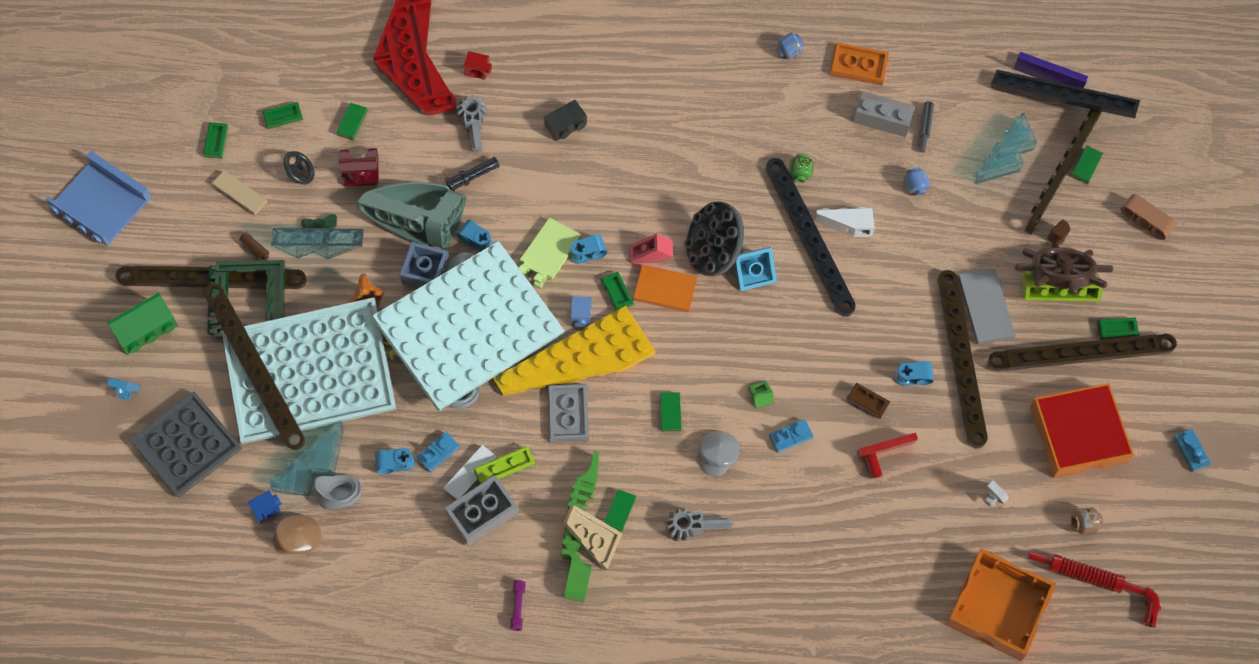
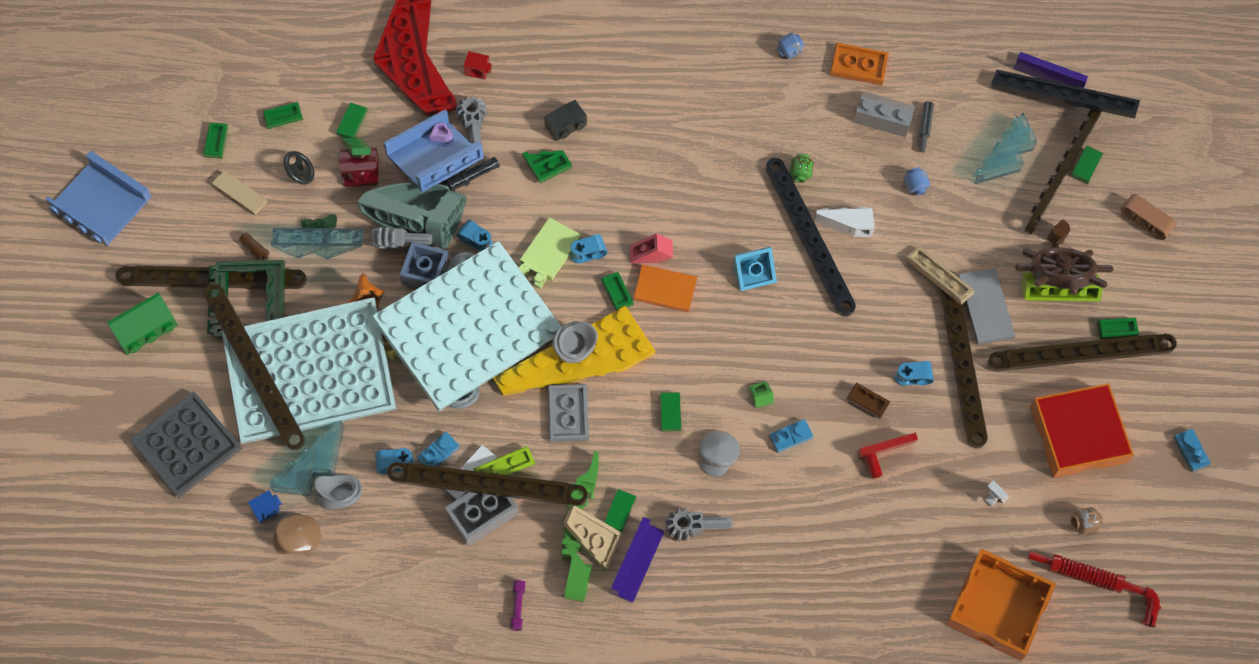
(123, 387): dark azure plate -> none
(356, 146): none -> green tile
(397, 238): none -> light grey gear
(430, 161): none -> medium blue panel
(441, 133): none -> lavender tile
(487, 483): none -> dark brown plate
(547, 164): none -> green wing
(575, 341): none -> light grey piece
(581, 311): medium blue brick -> none
(637, 561): none -> dark purple panel
(715, 238): dark grey bracket -> none
(940, 275): none -> tan tile

